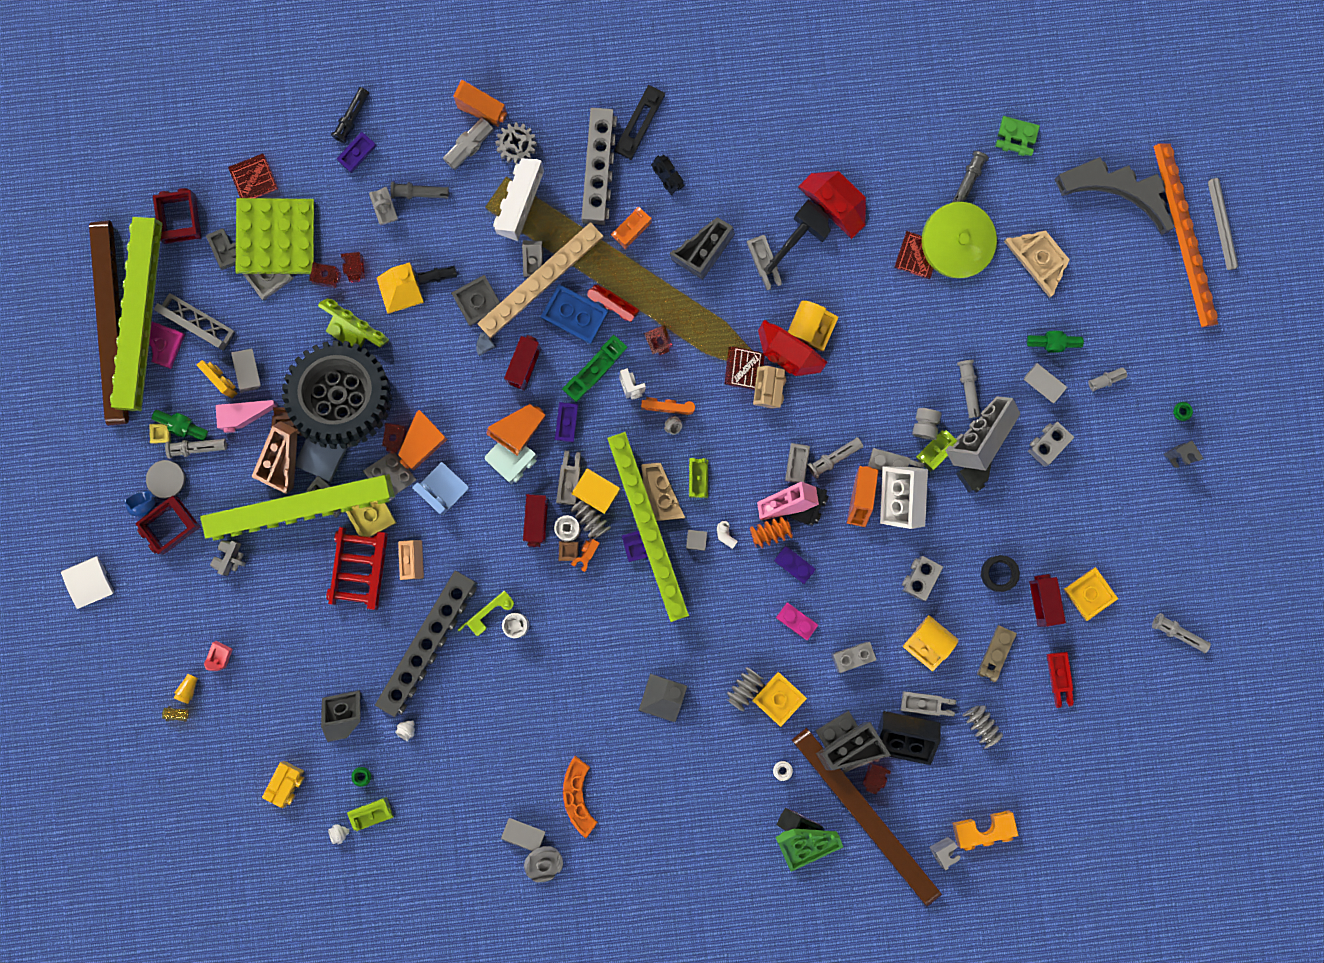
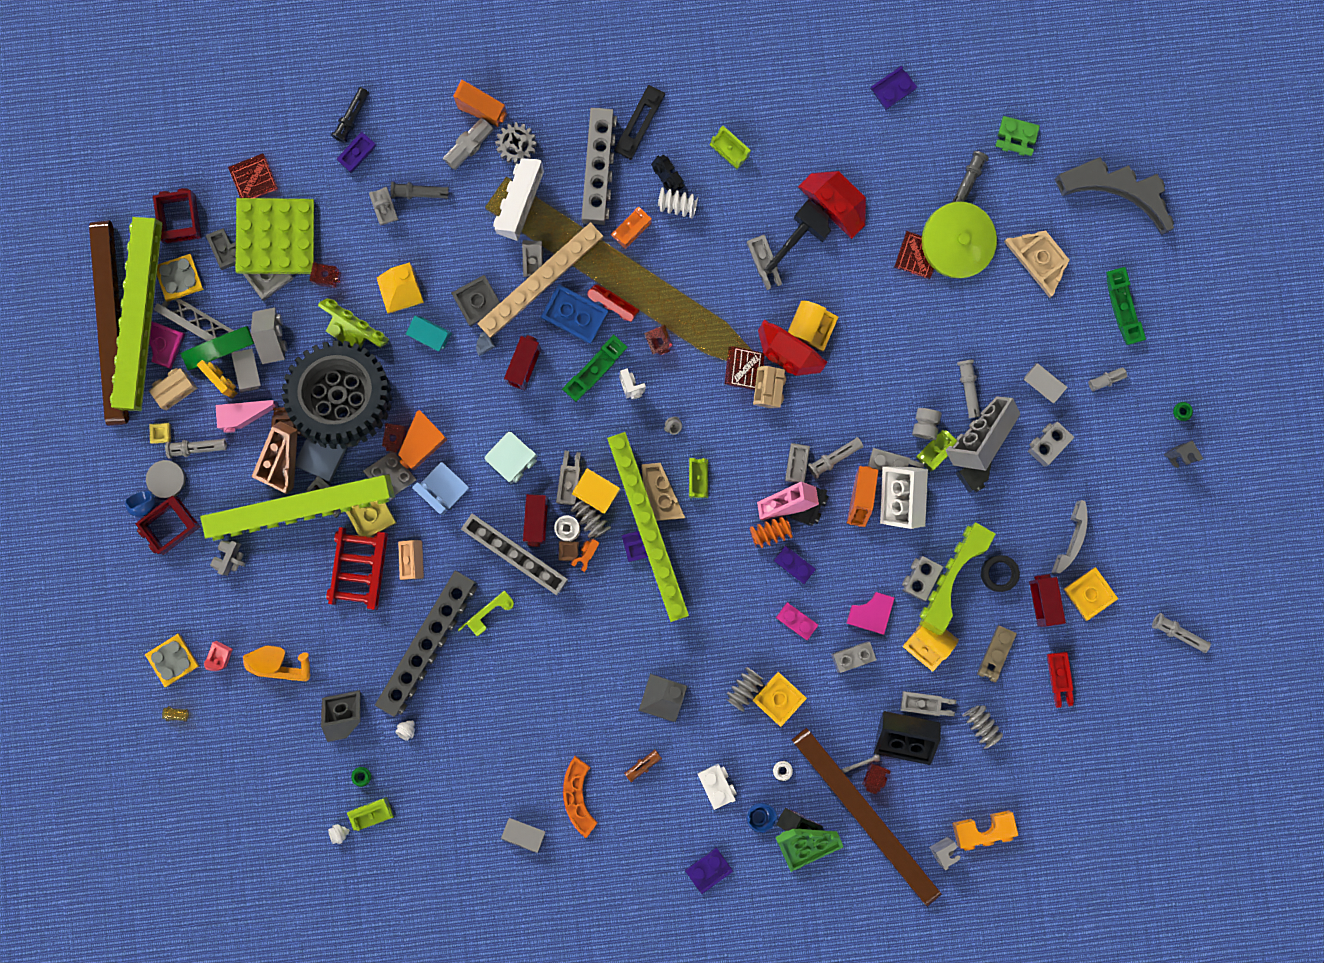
(87, 582): white slope -> none
(172, 389): none -> tan brick
(172, 660): none -> light grey piece
(178, 277): none -> light grey piece
(179, 425): green axle -> none
(186, 689): yellow cone -> none
(217, 347): none -> green slope
(267, 335): none -> light grey brick
(268, 661): none -> light orange piece
(283, 784): yellow brick -> none
(353, 266): clear red brick -> none
(428, 333): none -> teal hinge
(437, 275): black pin -> none
(514, 554): none -> light grey brick
(515, 625): white wheel -> none
(517, 428): orange slope -> none
(543, 864): light grey tile -> none
(566, 422): dark purple plate -> none
(633, 772): none -> dark orange pin
(668, 406): orange plate -> none
(677, 203): none -> white piece
(696, 540): light grey slope -> none
(704, 248): dark grey wedge -> none
(708, 870): none -> dark purple plate
(716, 786): none -> white bracket
(724, 536): white arm -> none
(730, 147): none -> lime hinge
(761, 817): none -> blue hair
(836, 728): dark grey plate -> none
(854, 747): dark grey wedge -> none
(873, 614): none -> dark pink tile
(893, 88): none -> dark purple plate
(939, 611): none -> lime arch
(1055, 341): green axle -> none
(1080, 516): none -> light grey slope
(1123, 306): none -> green slope
(1185, 234): orange plate -> none
(1223, 224): light grey axle -> none

